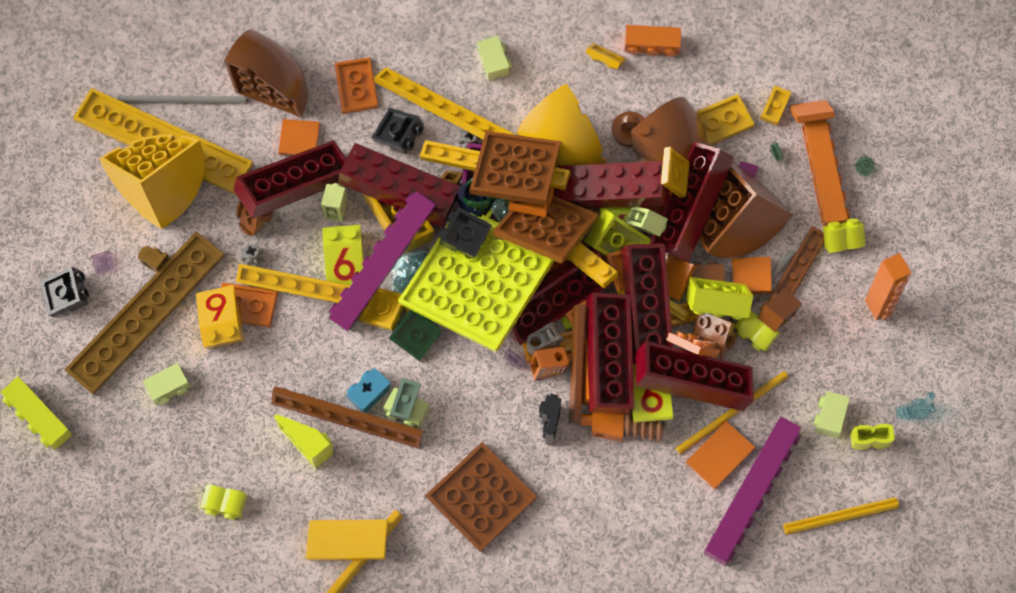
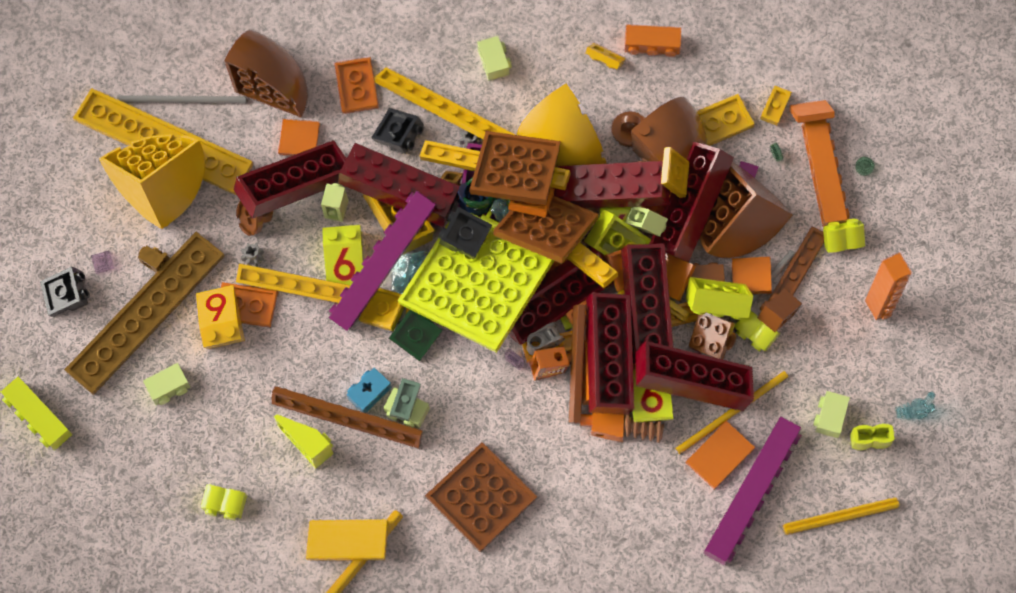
(550, 414): black plate -> none
(691, 343): orange plate -> none

